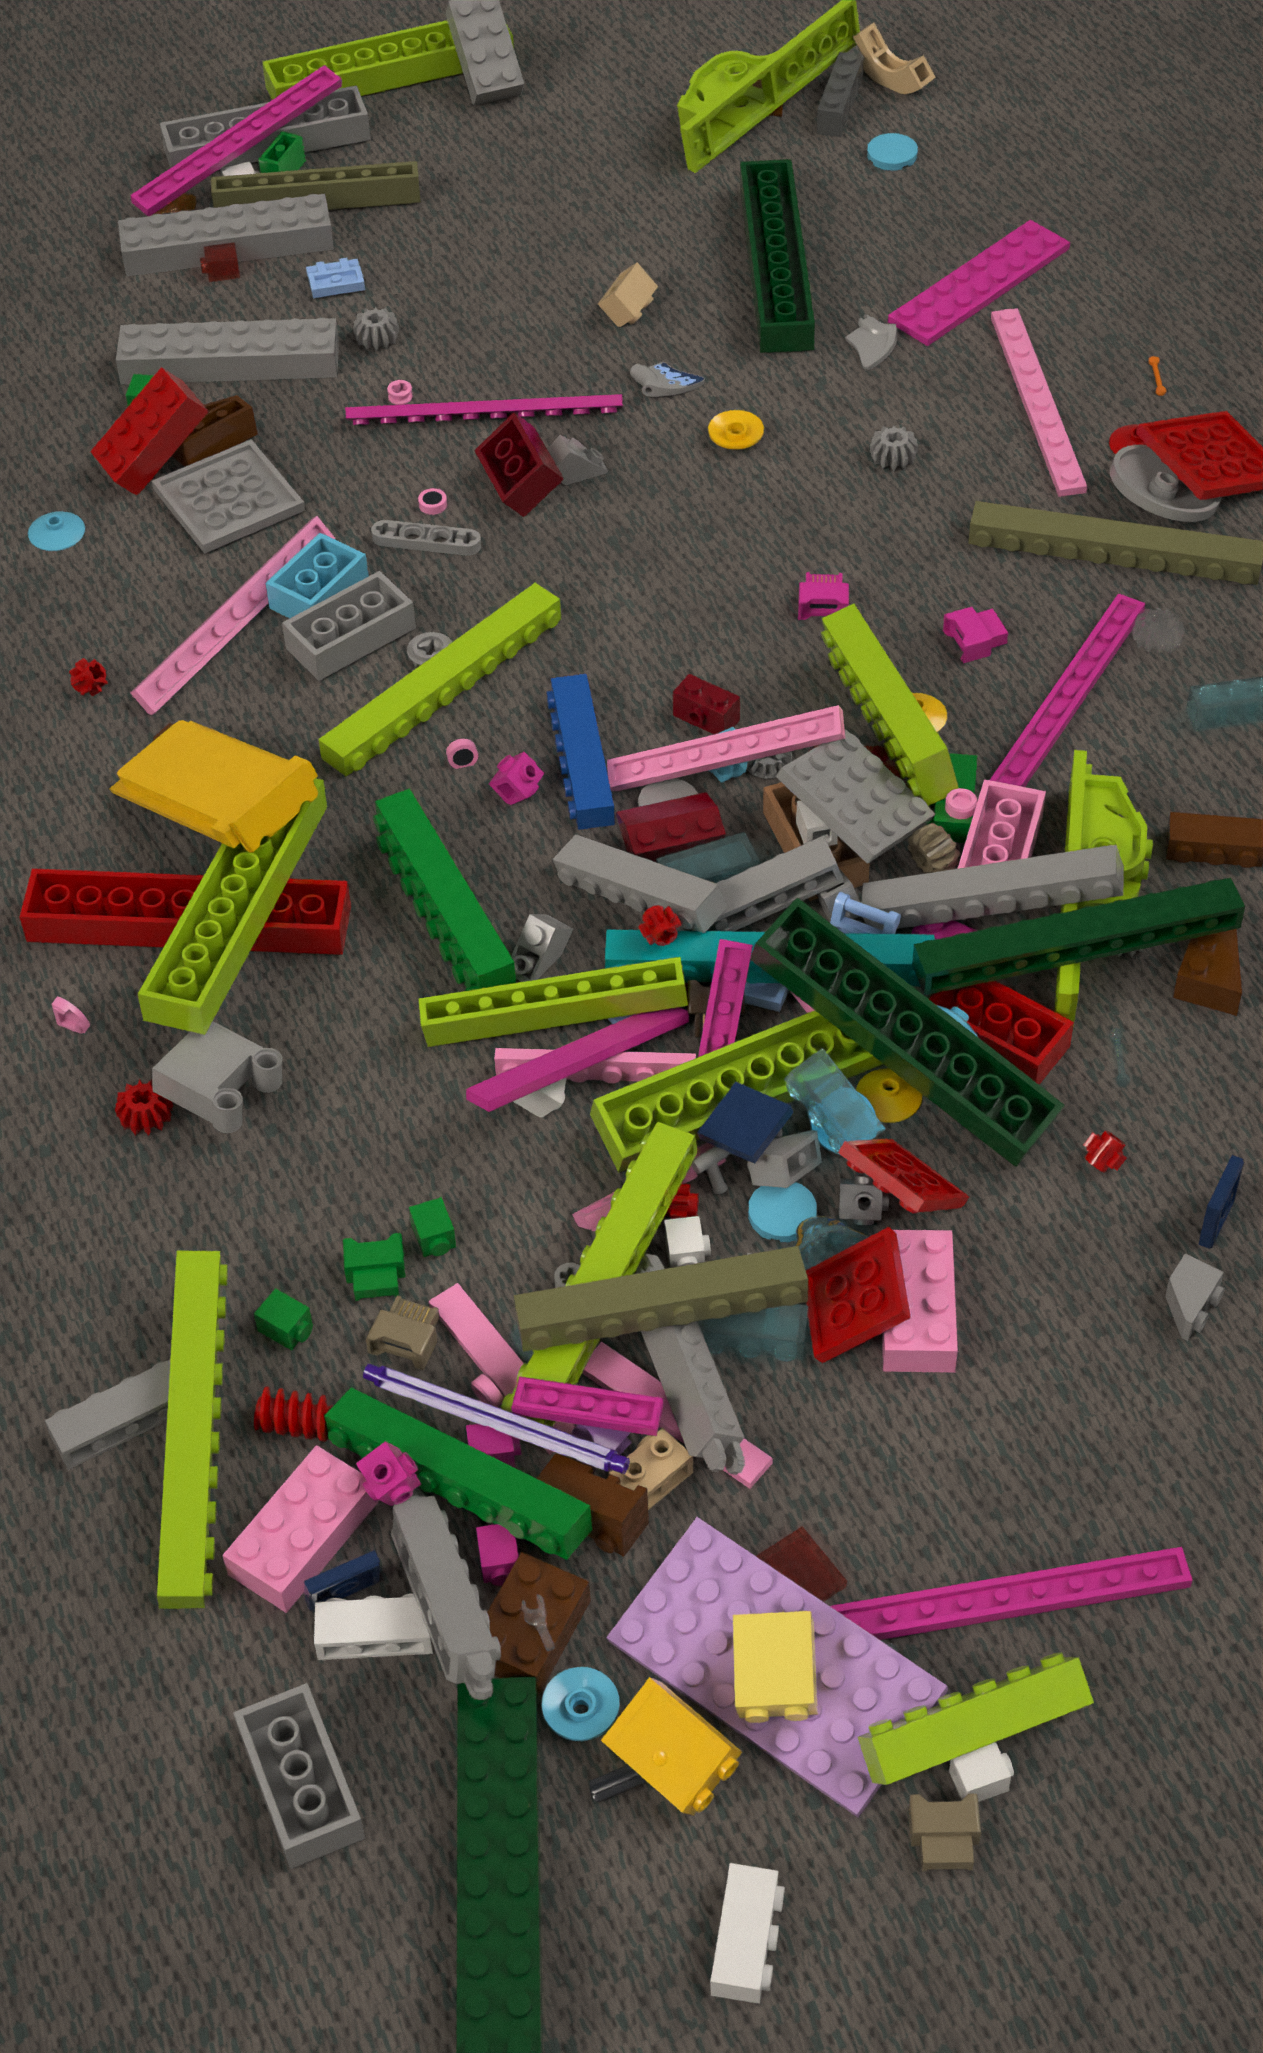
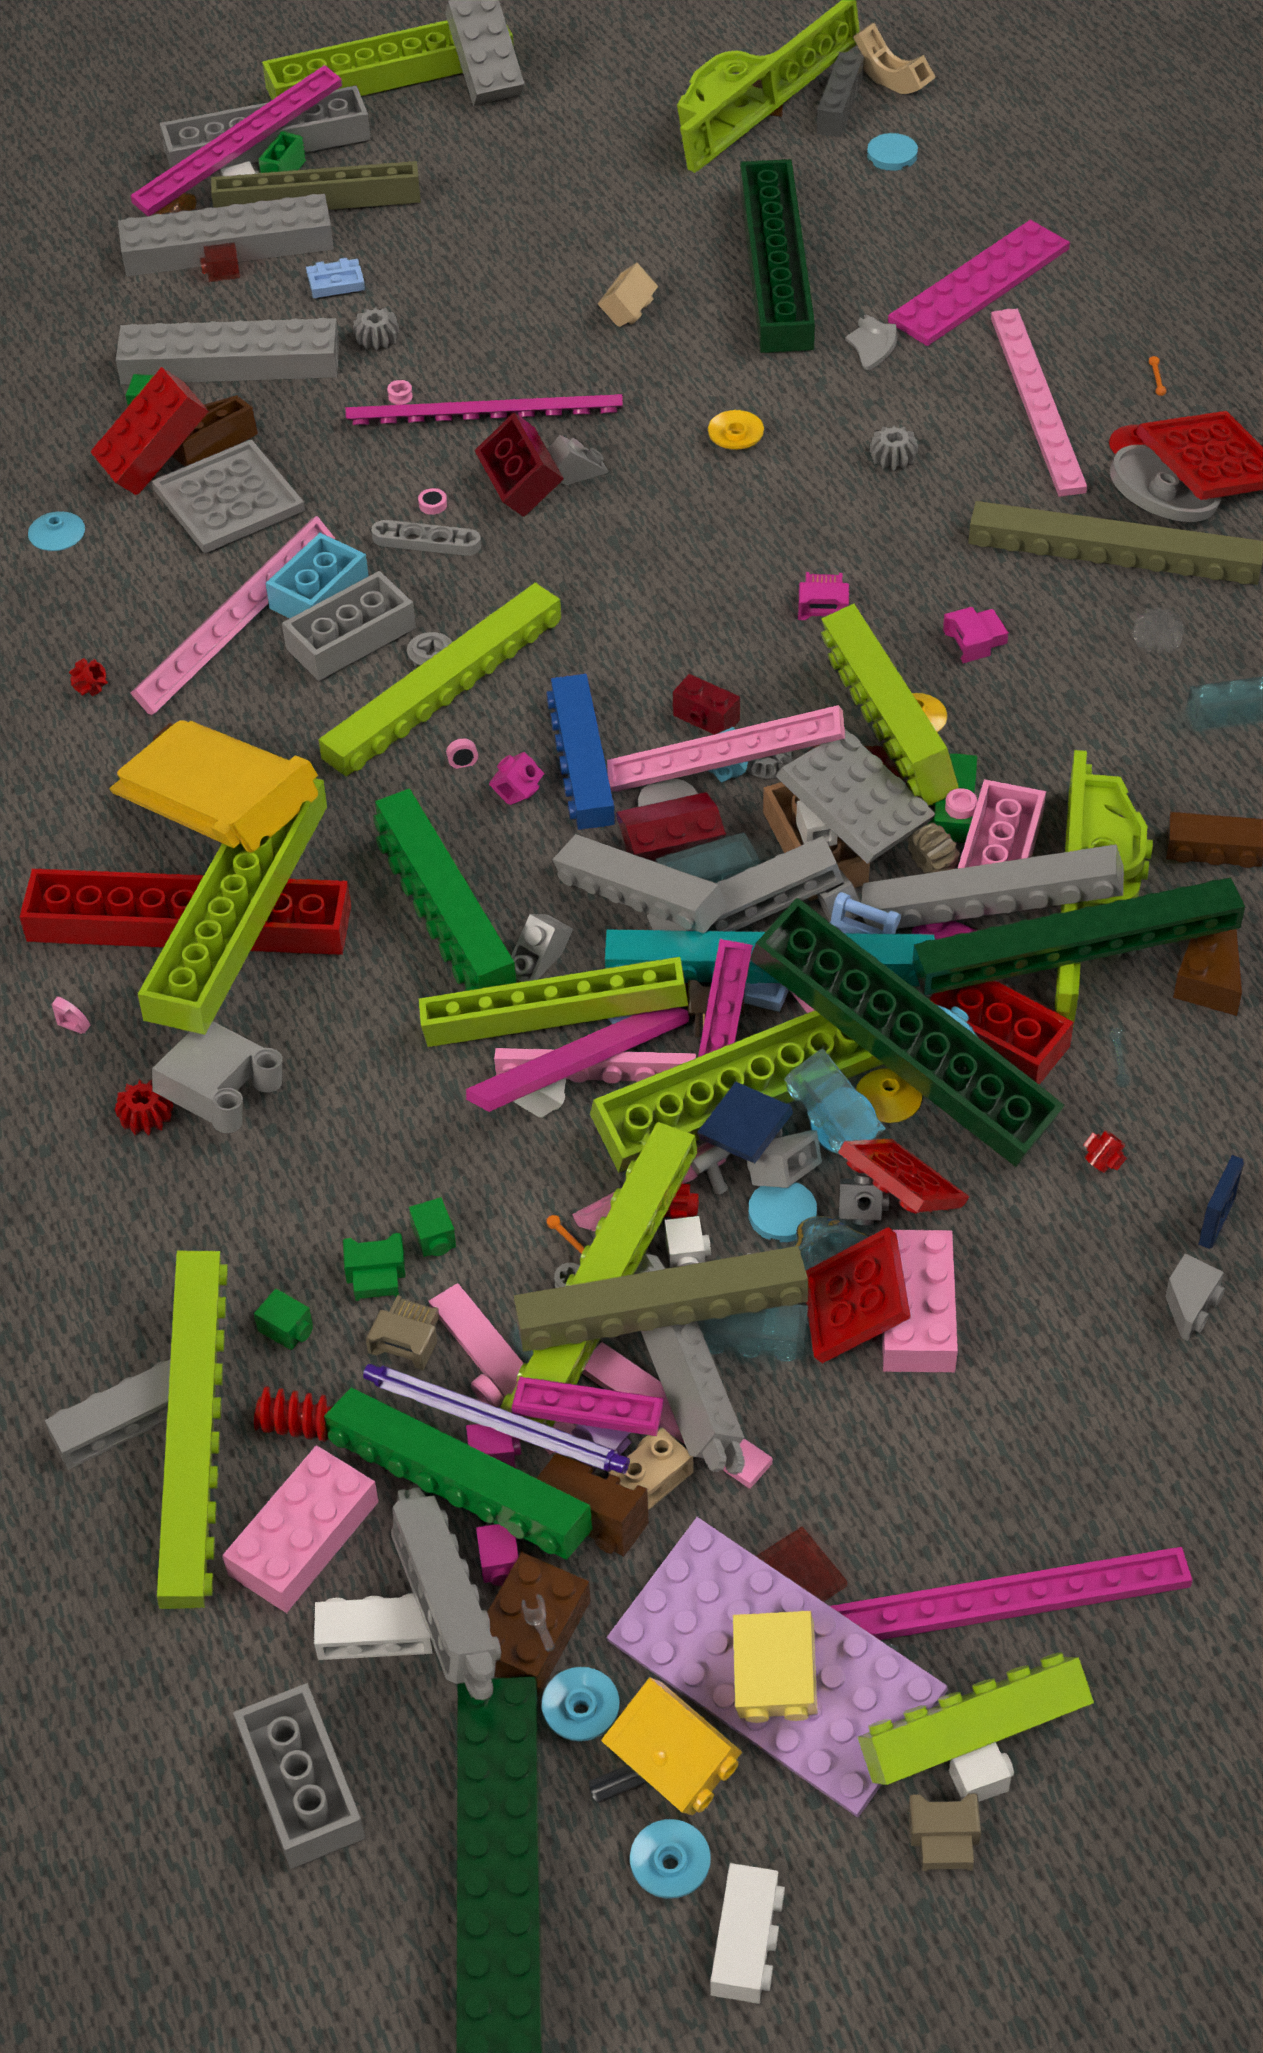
(343, 1580): dark blue tile -> none
(389, 1474): dark pink brick -> none
(554, 1223): none -> orange hinge
(659, 925): red gear -> none
(664, 380): light grey arm -> none
(670, 1840): none -> medium azure dish
(1069, 692): dark pink plate -> none

